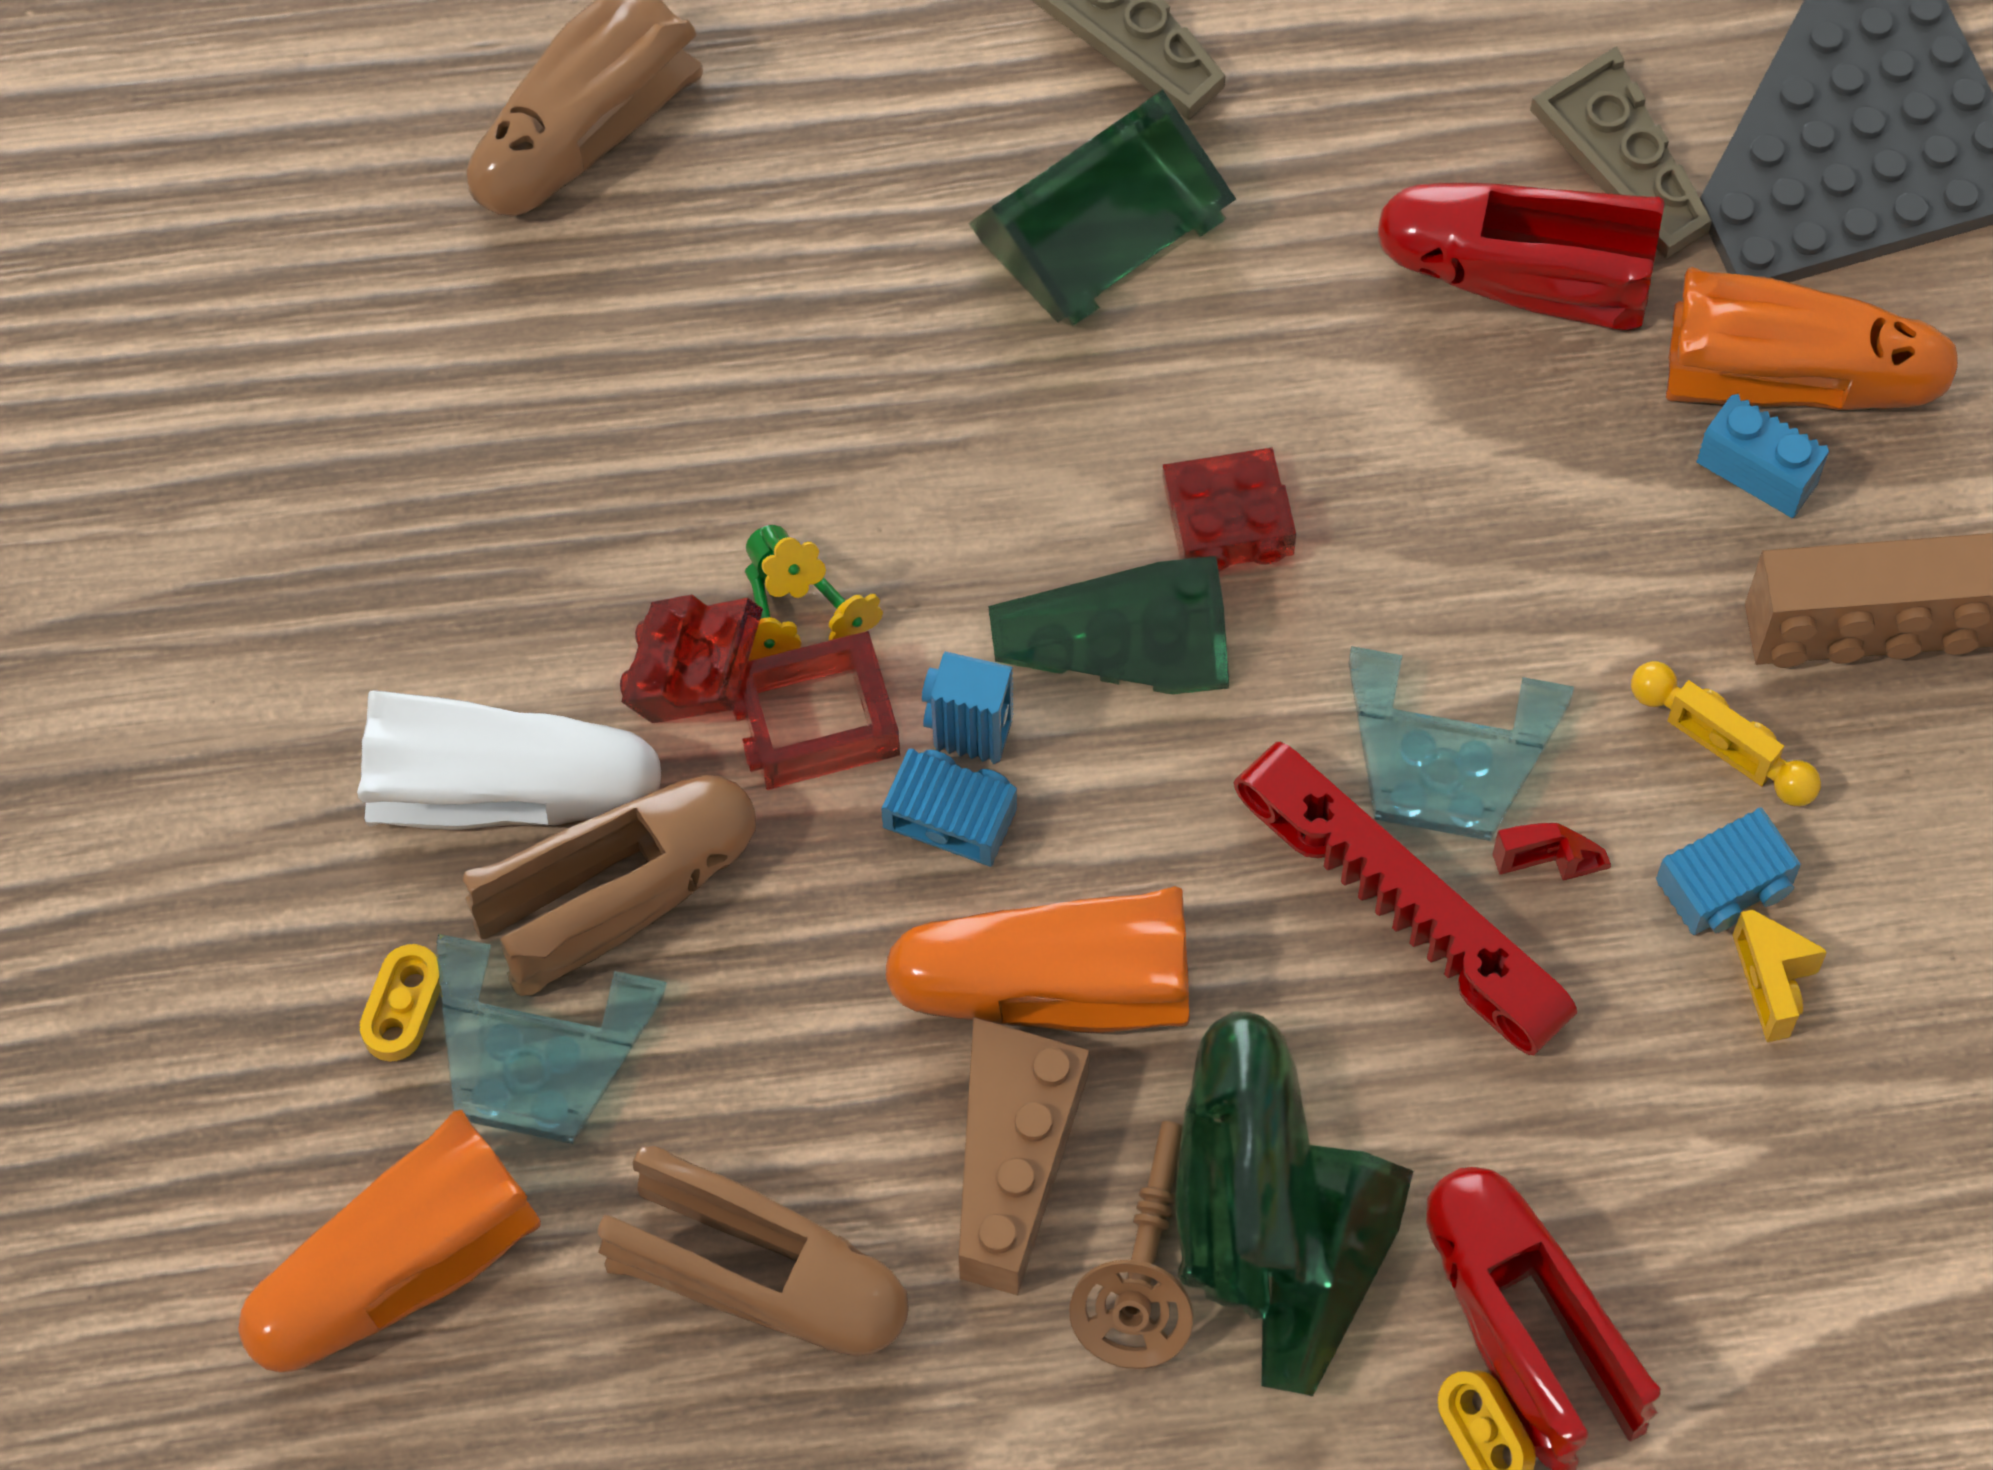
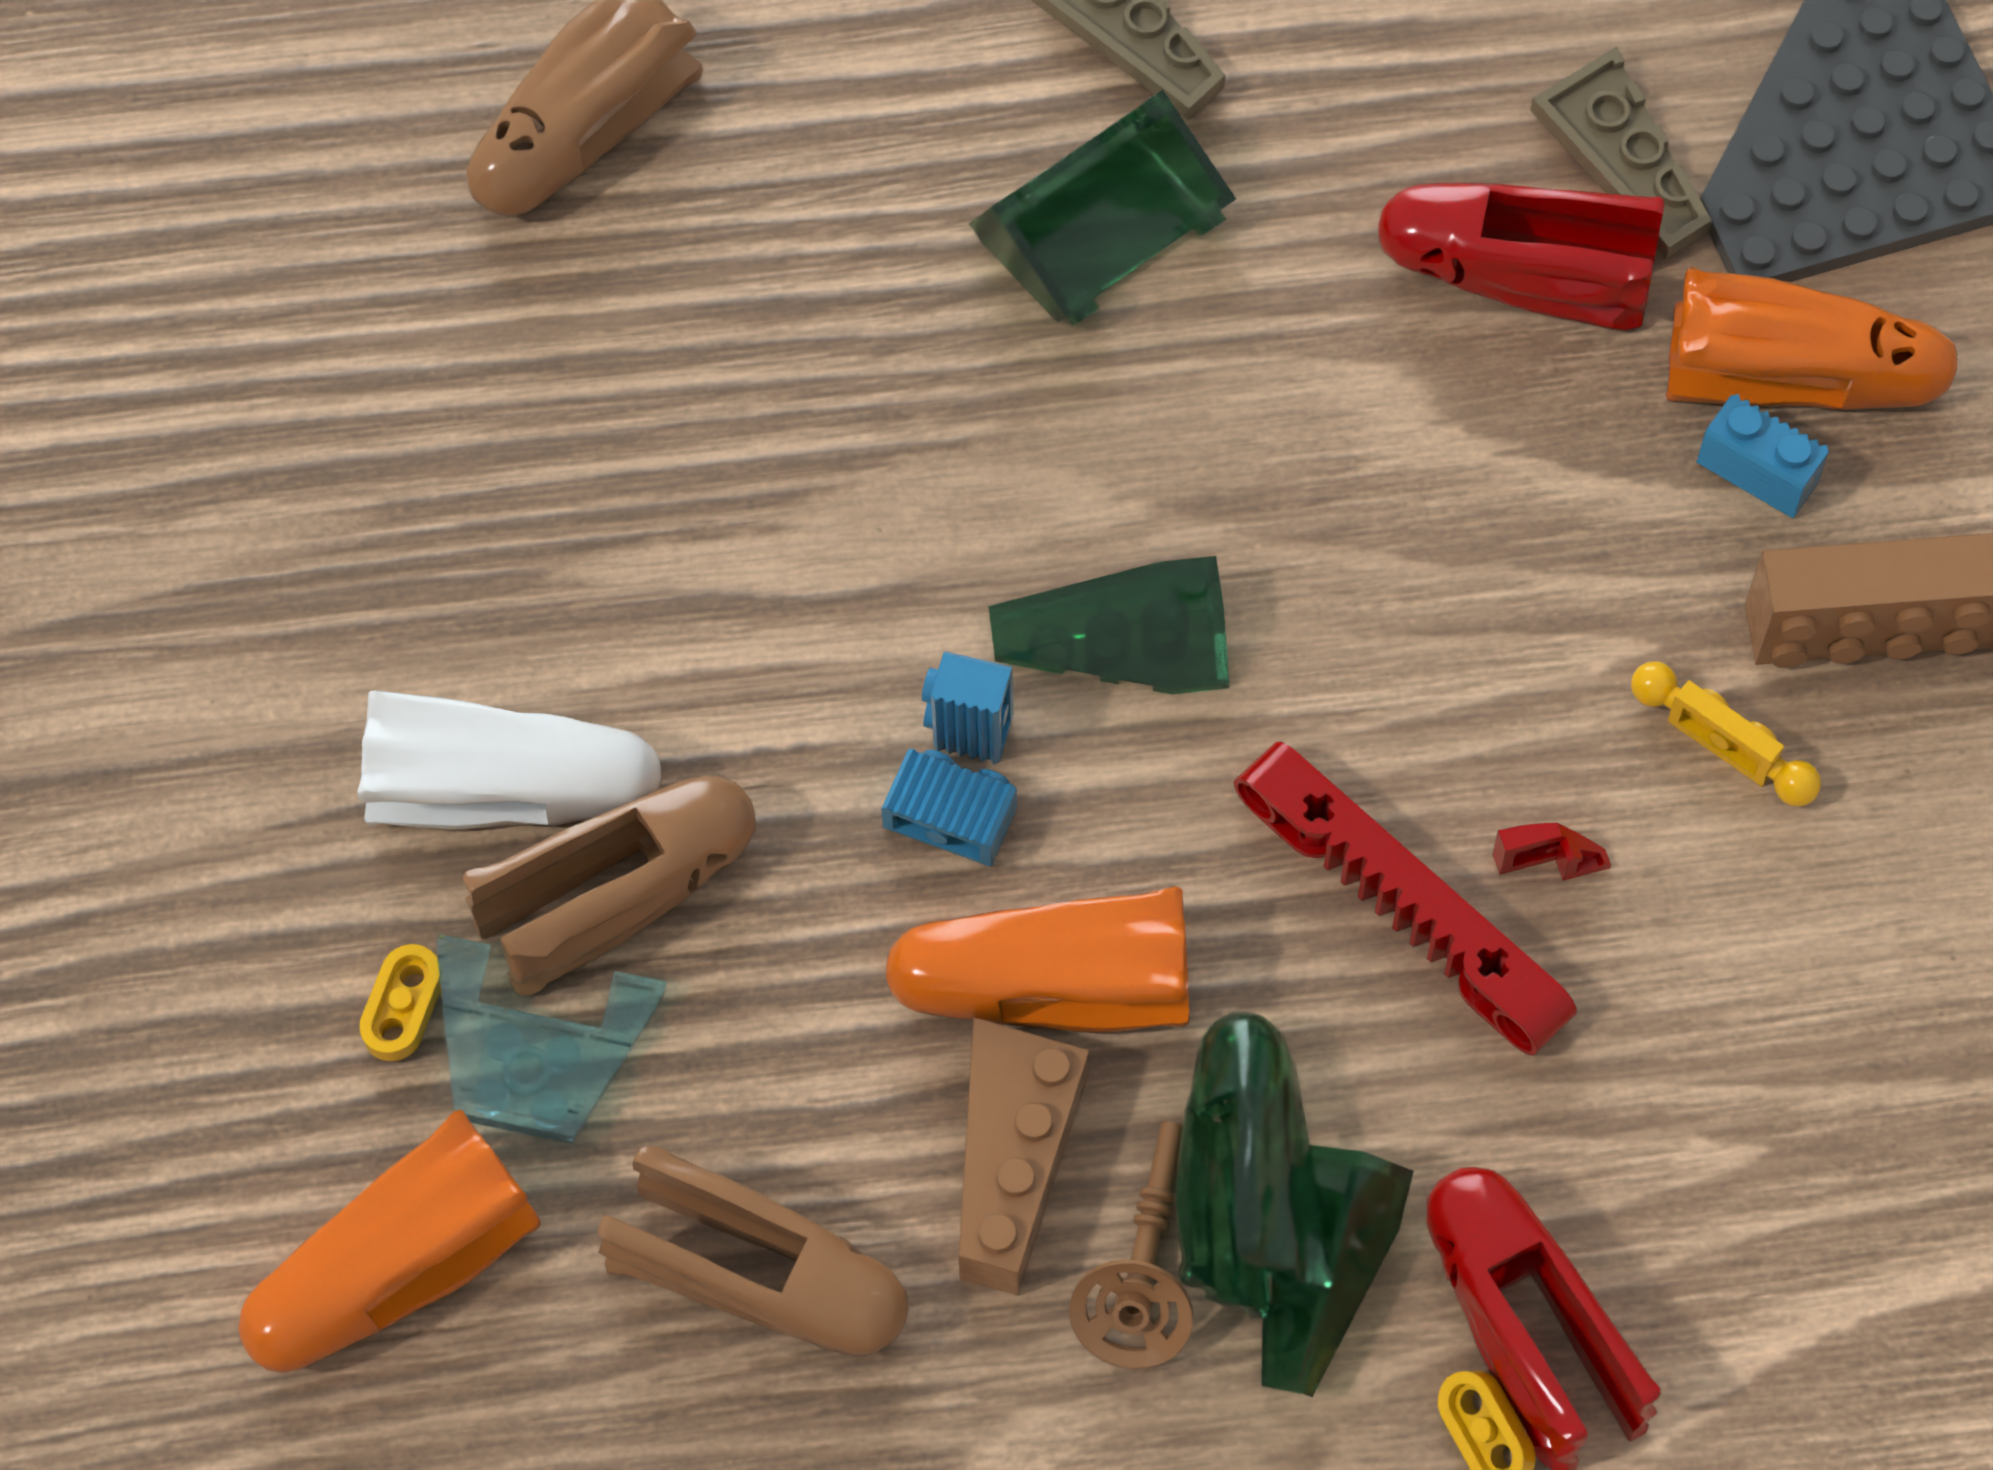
(690, 658): clear red plate -> none
(791, 568): yellow plant -> none
(828, 753): clear red window -> none
(1230, 508): clear red plate -> none
(1443, 769): clear light blue wing -> none
(1729, 873): dark azure brick -> none
(1770, 961): yellow slope -> none

